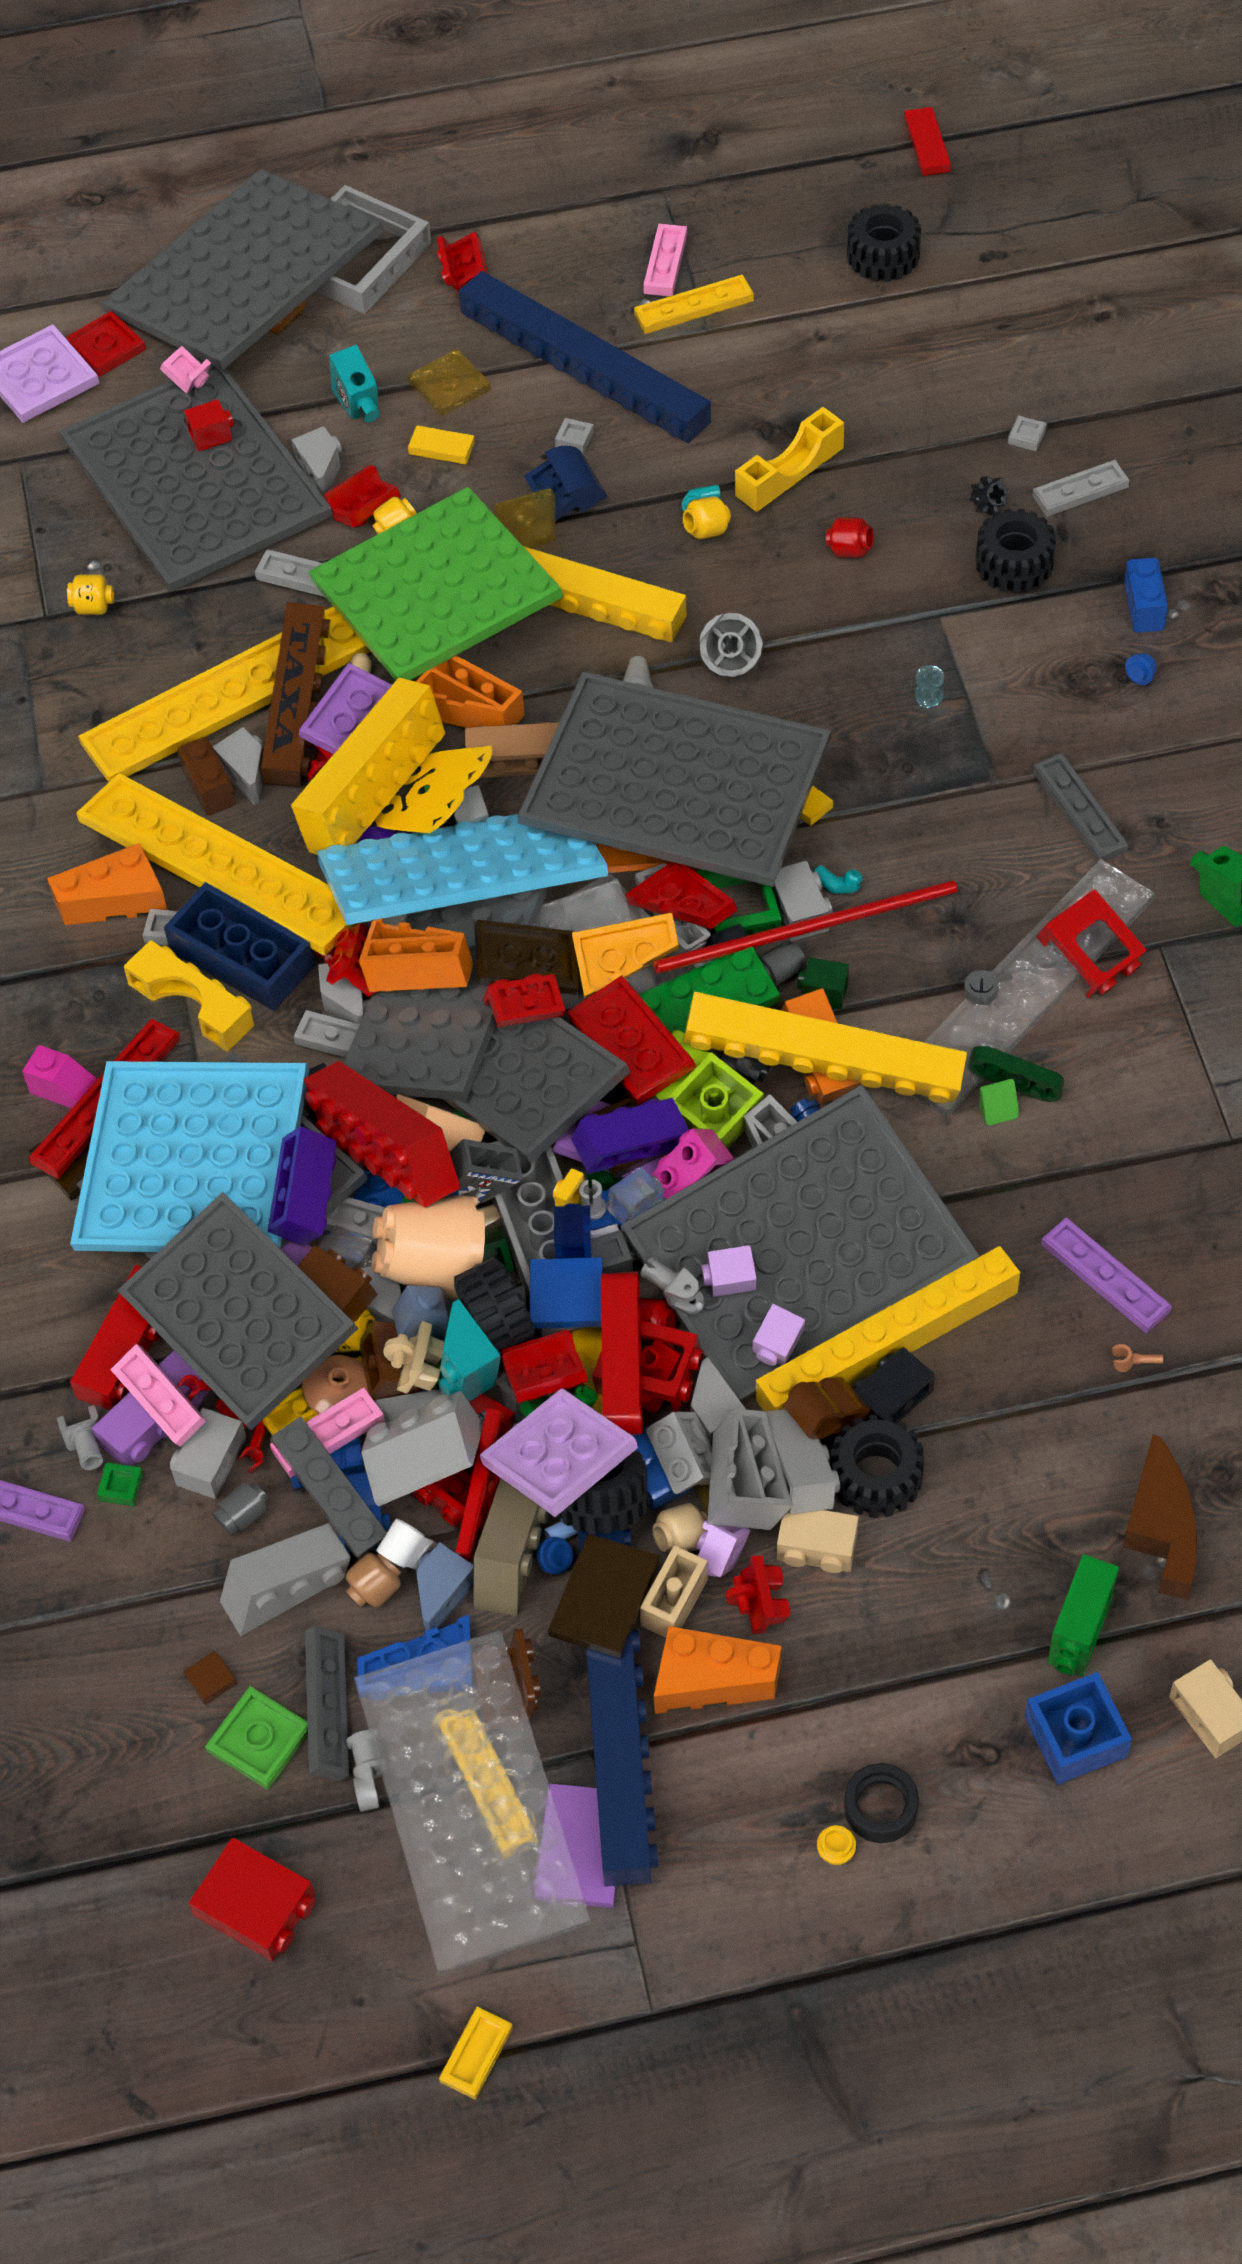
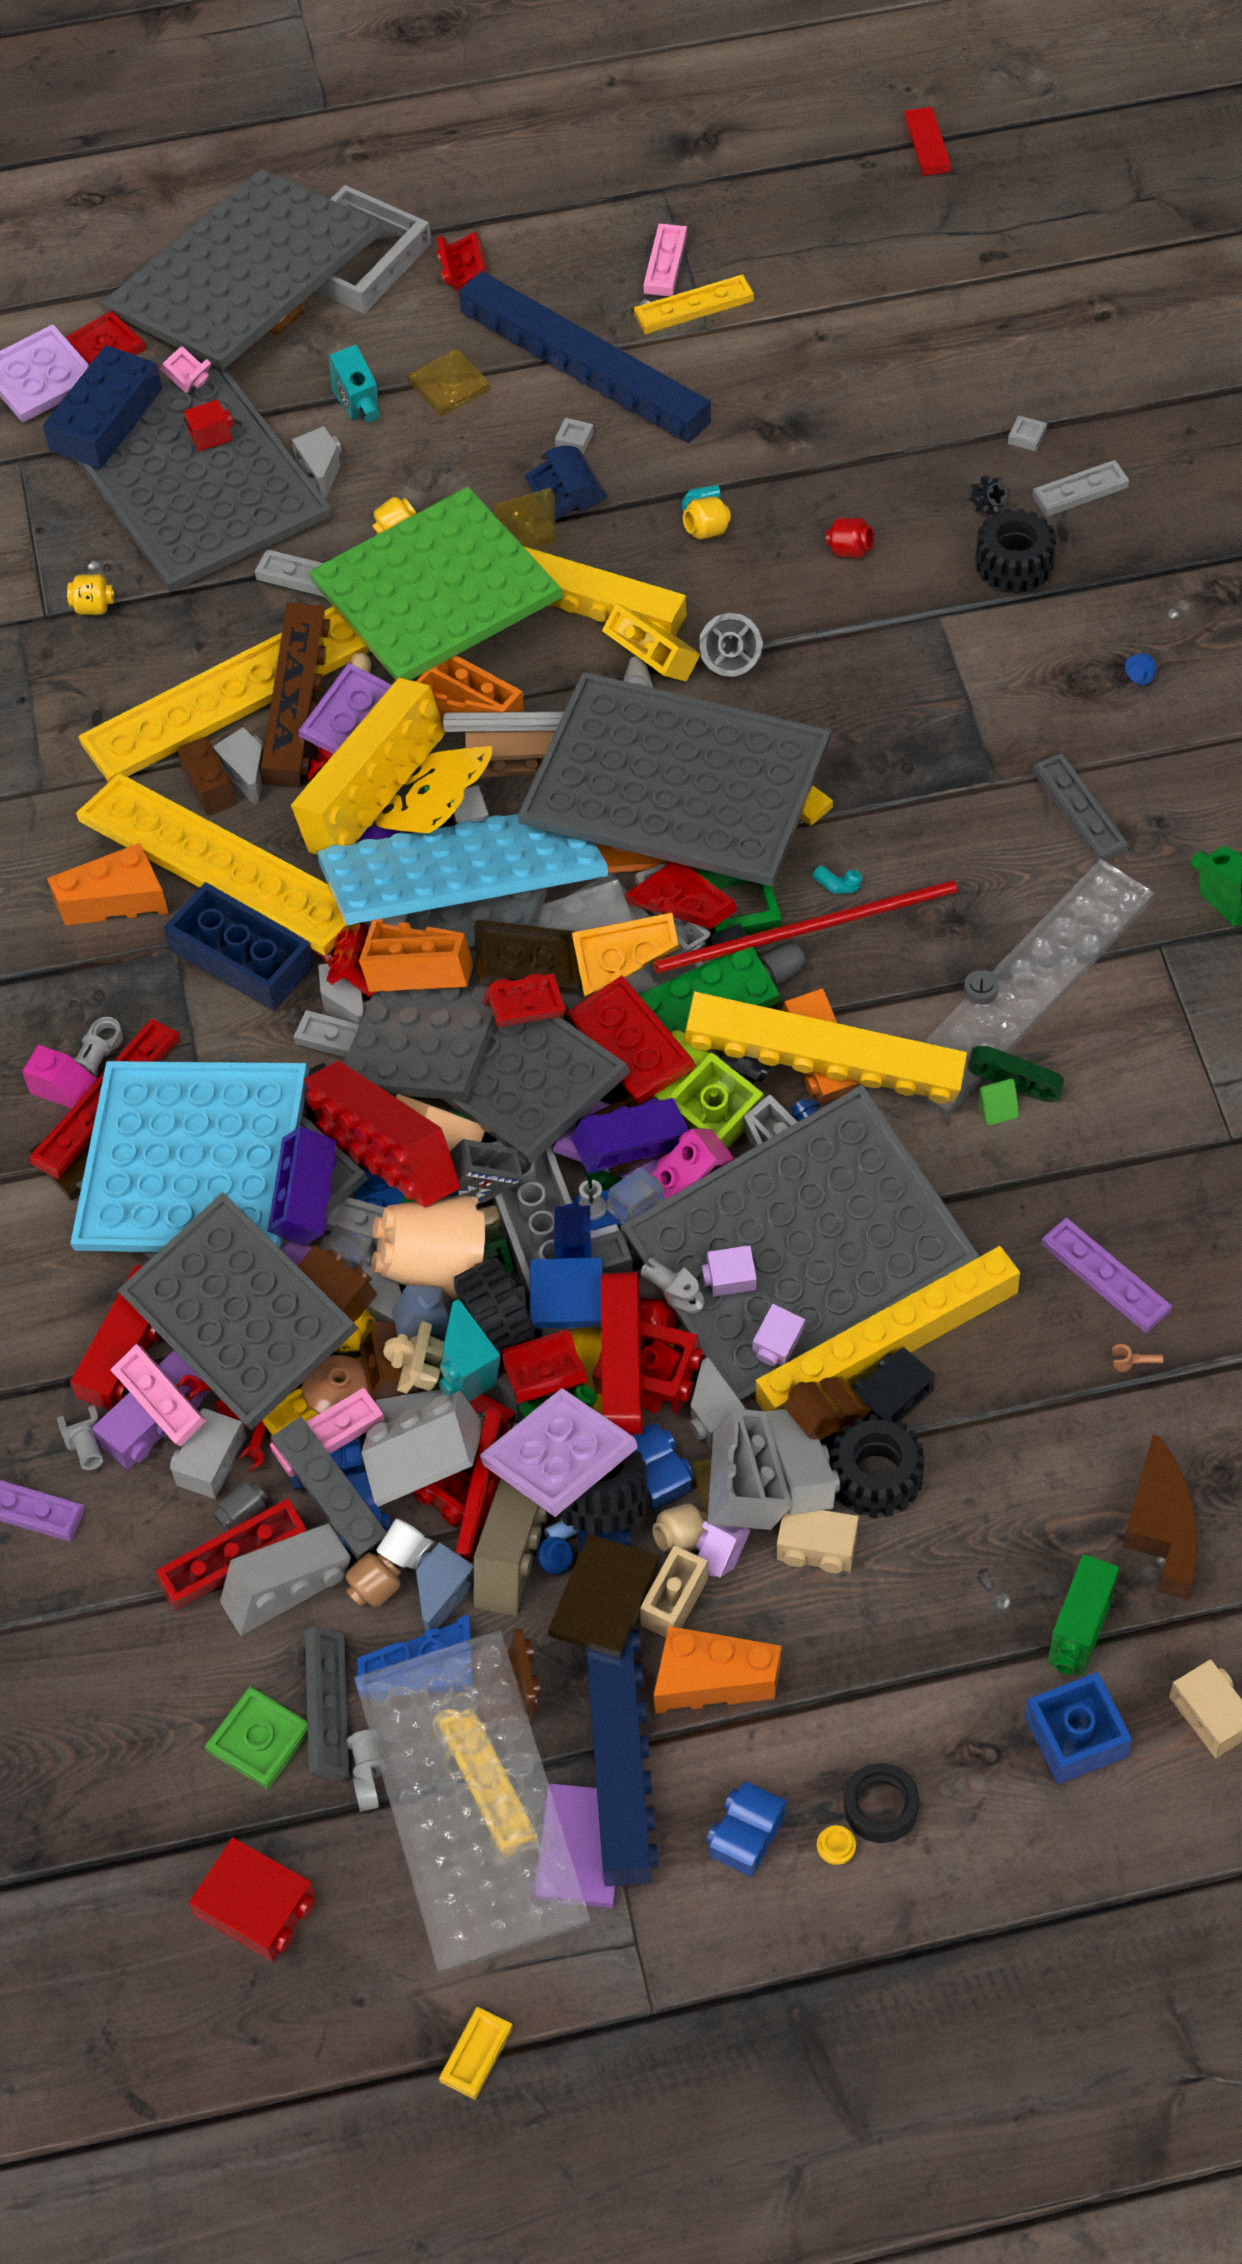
(96, 1048): none -> light grey connector
(102, 406): none -> dark blue brick
(120, 1484): green tile -> none
(155, 925): light grey tile -> none
(159, 974): yellow arch -> none
(208, 1564): none -> red brick
(210, 1677): reddish brown tile -> none
(359, 496): red bracket -> none
(441, 444): yellow tile -> none
(501, 721): none -> light grey axle
(567, 1189): yellow plate -> none
(651, 643): none -> yellow slope
(682, 1450): light grey bracket -> none
(747, 1828): none -> blue brick
(754, 1598): red hips -> none
(800, 896): light grey brick -> none
(816, 441): yellow arch -> none
(828, 975): dark green brick -> none
(883, 242): black tyre -> none
(929, 681): clear light blue bush -> none
(1075, 920): red window -> none
(1145, 595): blue brick -> none

